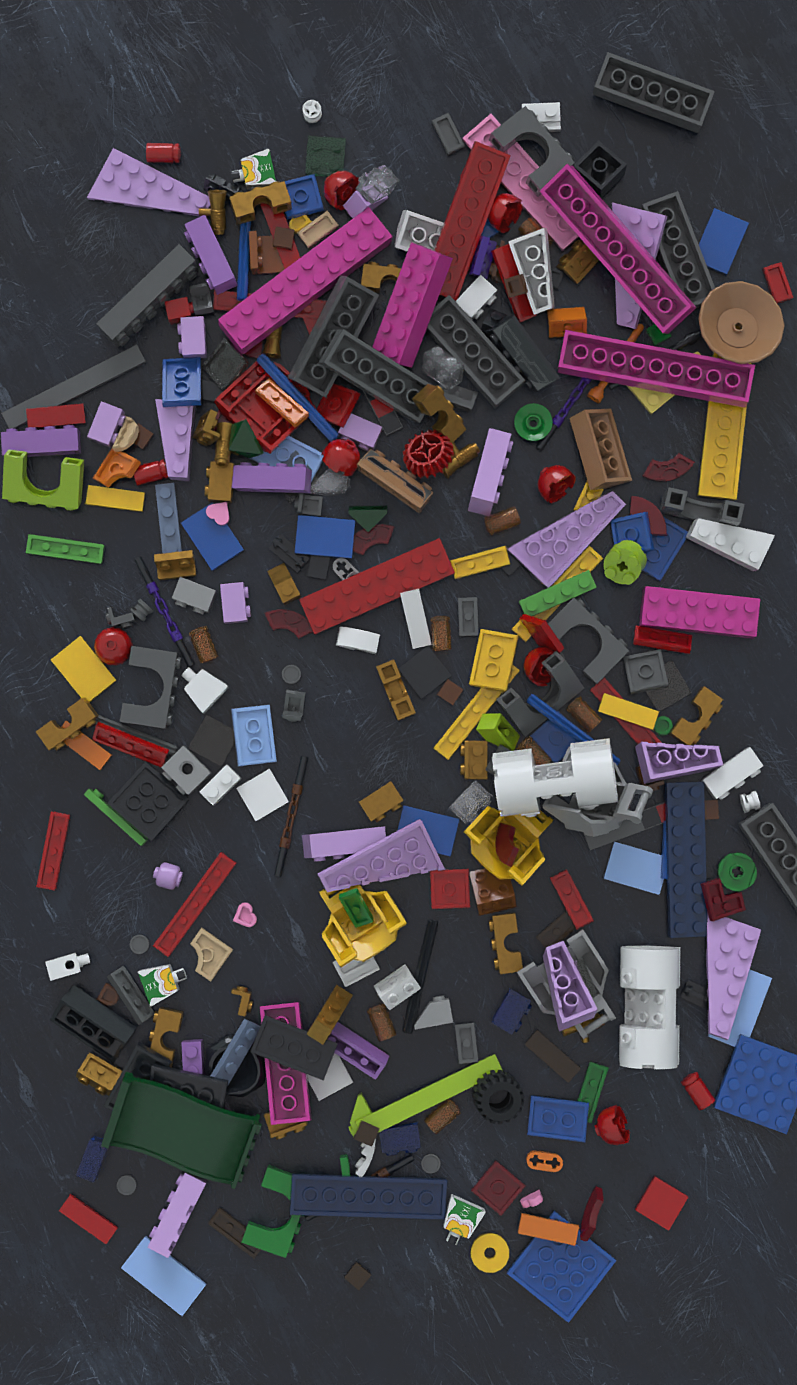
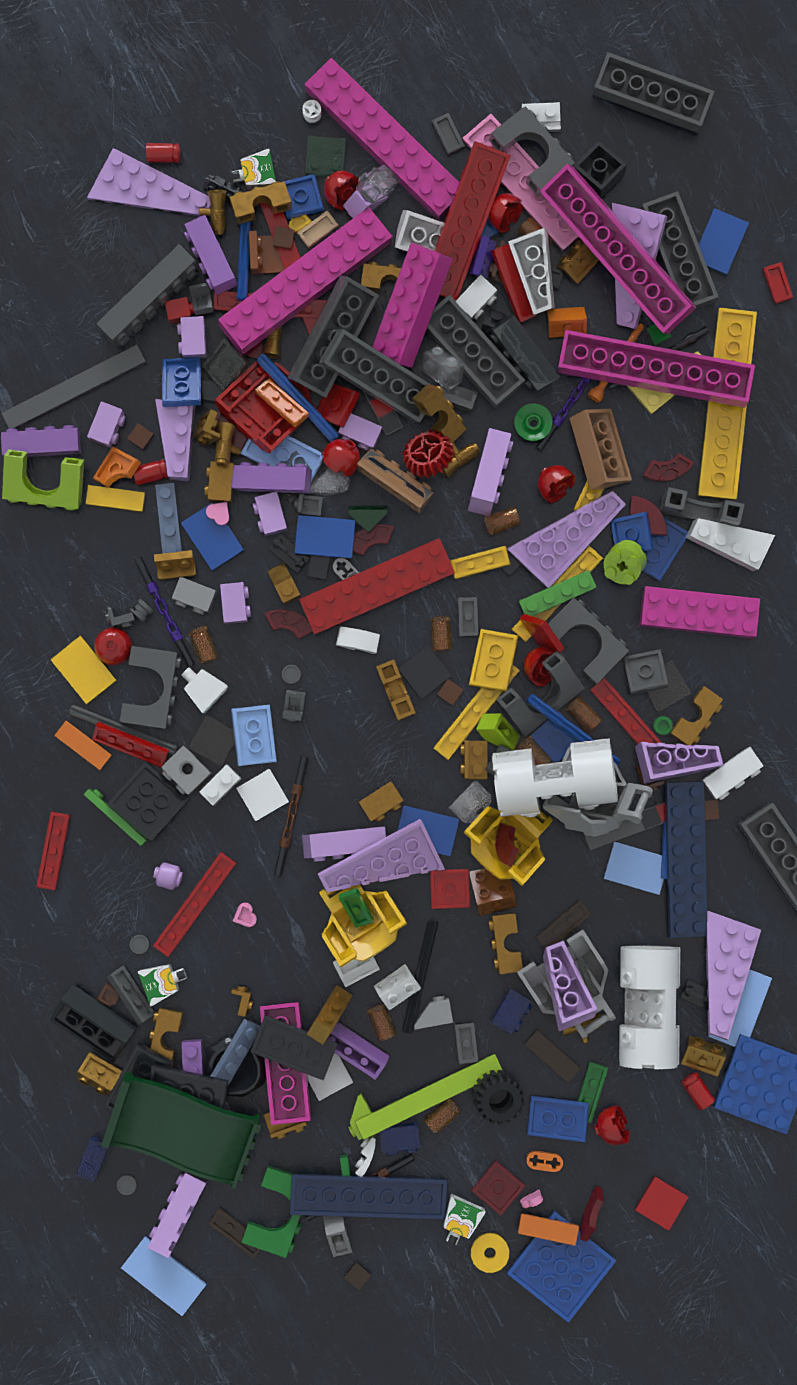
(54, 735): pearl gold arch -> none
(55, 415): red tile -> none
(57, 969): white torso -> none
(65, 549): bright green plate -> none
(88, 1219): red tile -> none
(127, 435): tan tile -> none
(210, 952): tan tile -> none
(243, 440): dark green slope -> none
(270, 513): none -> lavender brick
(337, 1235): none -> light grey slope
(366, 1133): dark brown tile -> none
(383, 138): none -> dark pink brick
(415, 618): white tile -> none
(430, 1163): dark grey piece -> none
(516, 285): reddish brown tile -> none
(572, 899): red tile -> none
(628, 711): yellow tile -> none
(662, 639): red tile -> none
(704, 1056): none -> pearl gold bracket
(717, 903): dark red tile -> none
(746, 866): green plate -> none
(750, 801): white wheel -> none
(752, 311): medium nougat dish -> none

